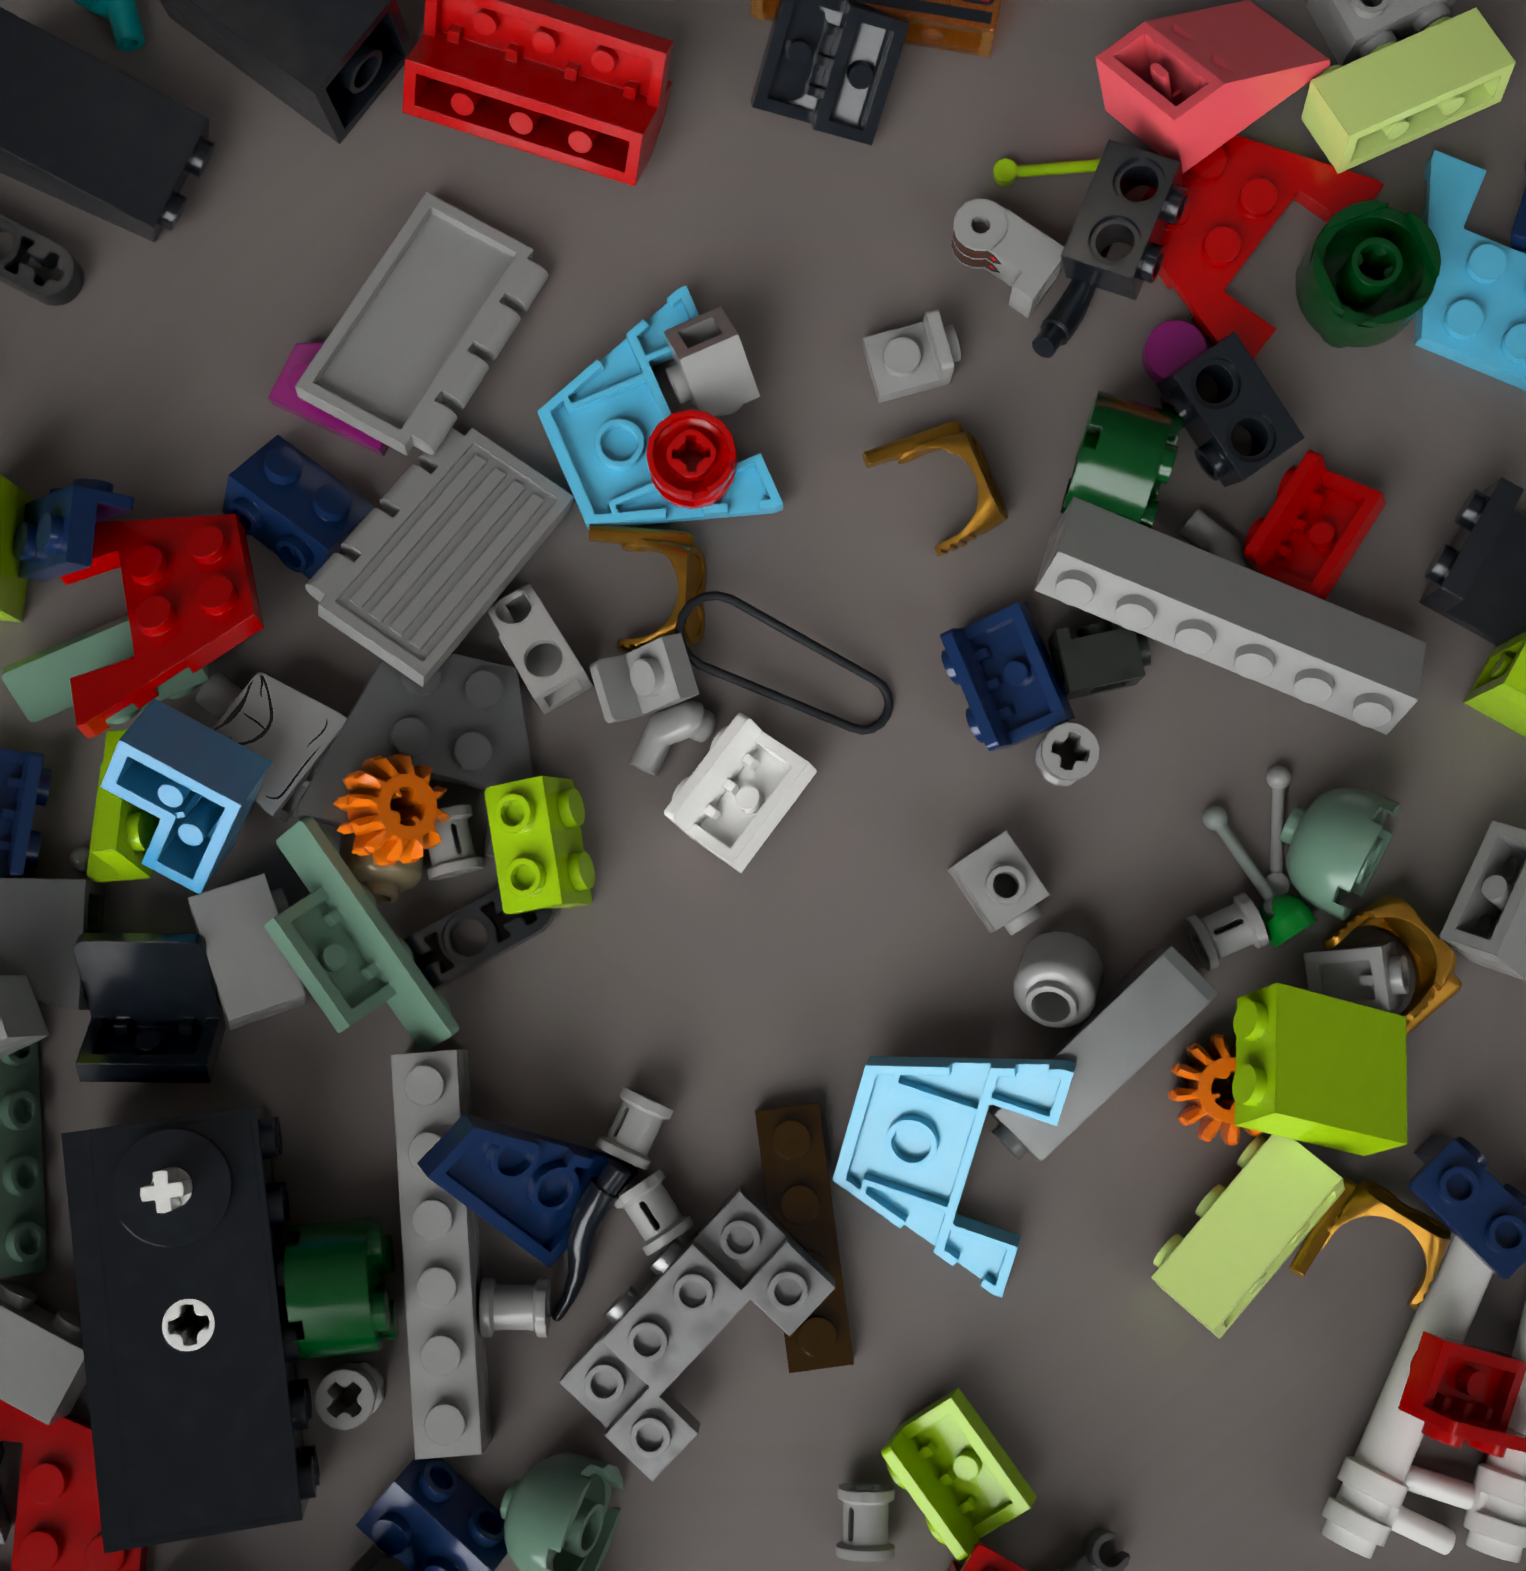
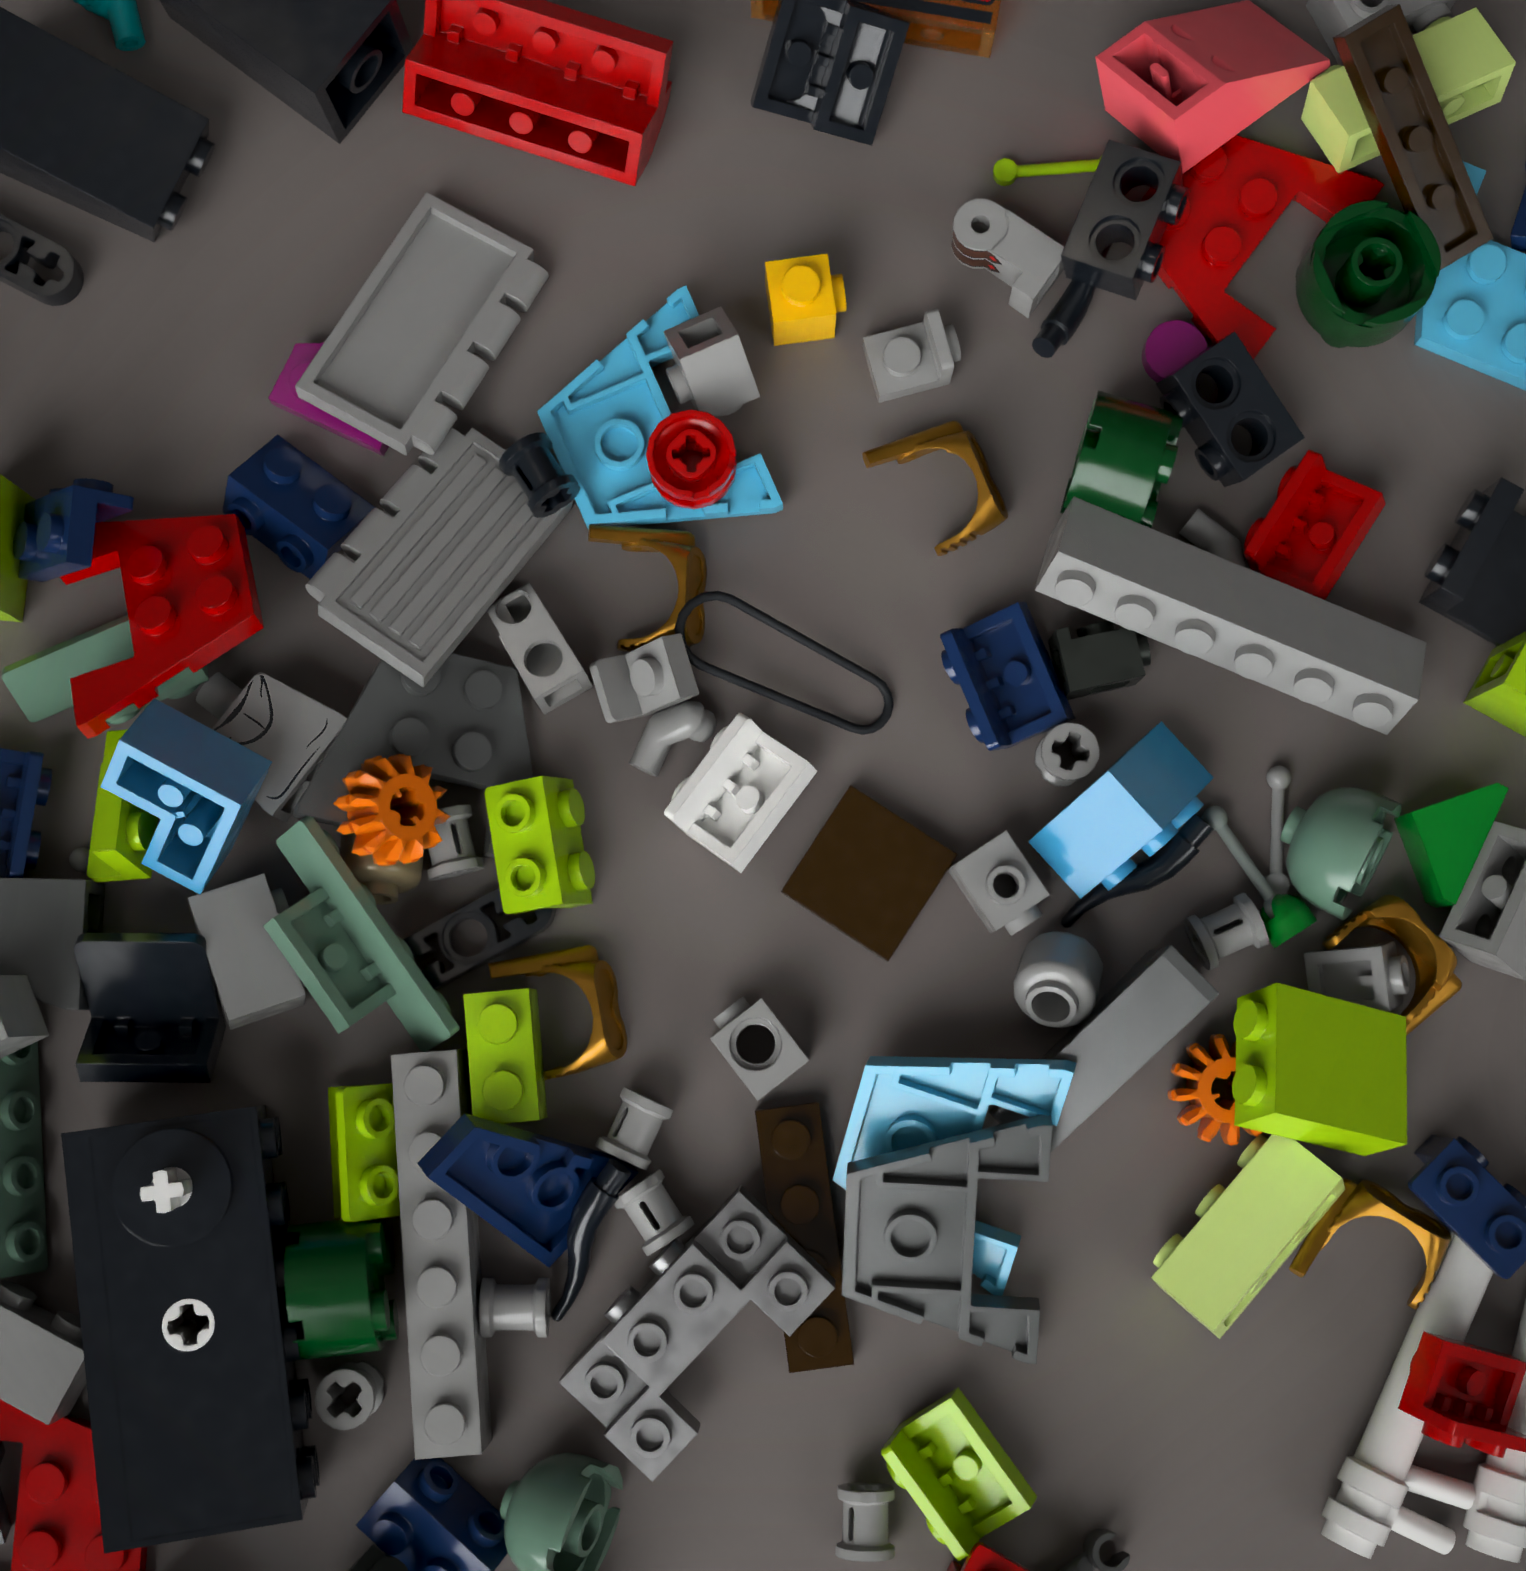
(363, 1152): none -> lime bracket
(505, 1055): none -> lime brick
(539, 474): none -> black bush
(598, 983): none -> pearl gold helmet
(763, 1076): none -> light grey brick
(803, 299): none -> yellow brick
(868, 873): none -> dark brown tile
(915, 1232): none -> dark grey wing
(1124, 810): none -> dark azure brick
(1150, 872): none -> black animal
(1412, 131): none -> dark brown plate
(1447, 839): none -> green slope

